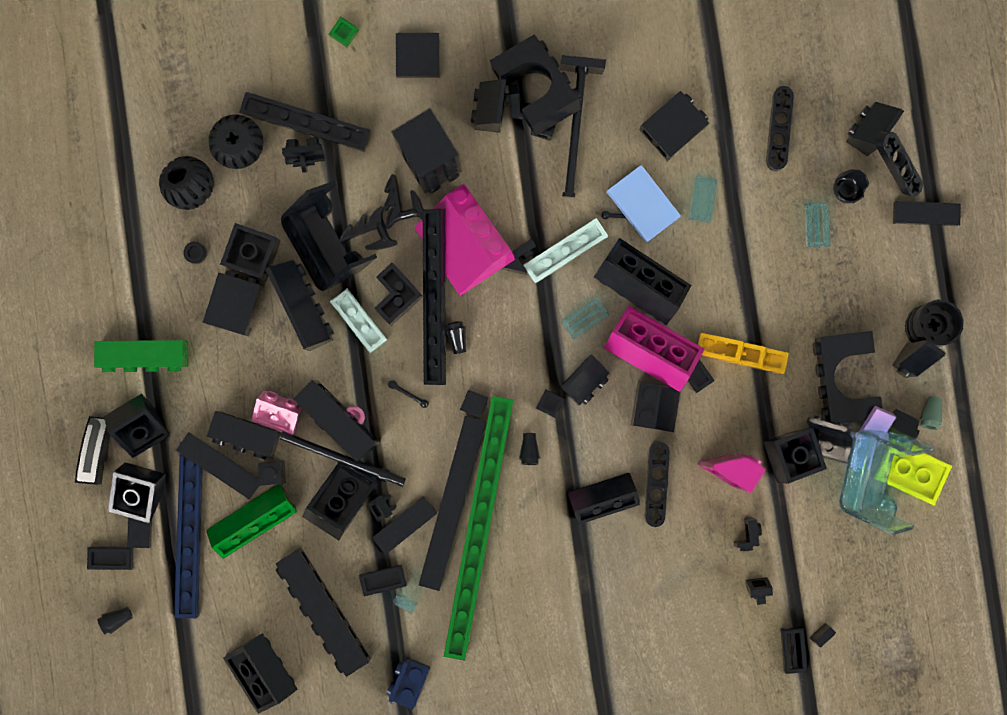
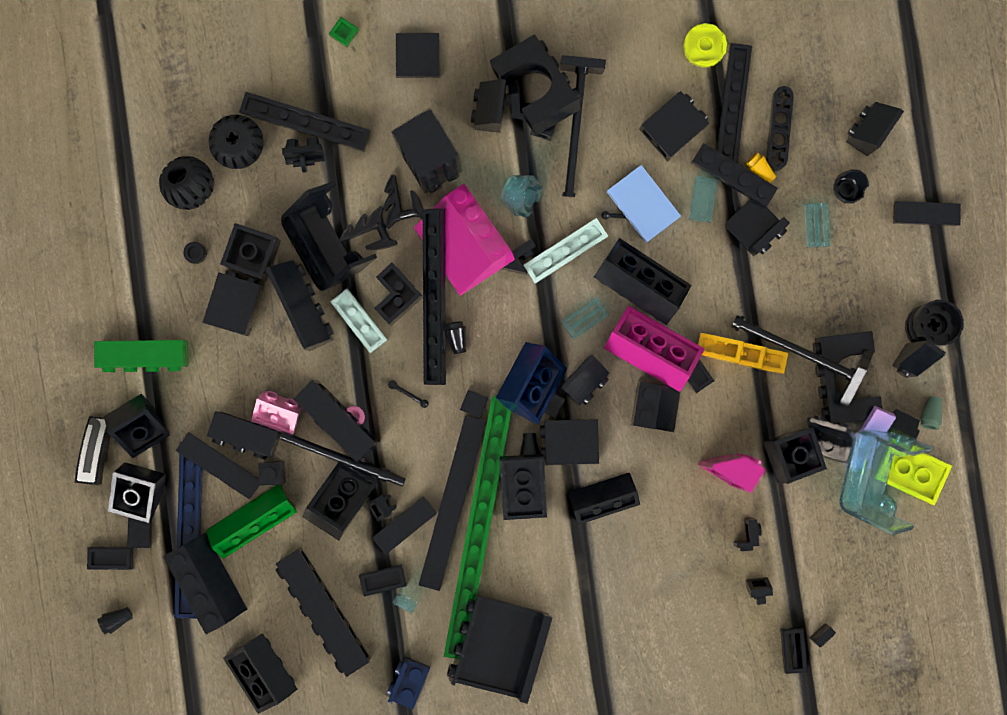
(205, 583): none -> black slope
(499, 647): none -> black panel
(520, 194): none -> clear light blue cone
(523, 486): none -> black tile
(531, 382): none -> dark blue slope
(570, 442): none -> black brick
(660, 484): black beam -> none
(705, 45): none -> neon yellow tile
(733, 100): none -> black tile
(734, 175): none -> black plate
(756, 227): none -> black bracket
(758, 165): none -> yellow cone
(853, 375): none -> black tile
(887, 153): black beam -> none

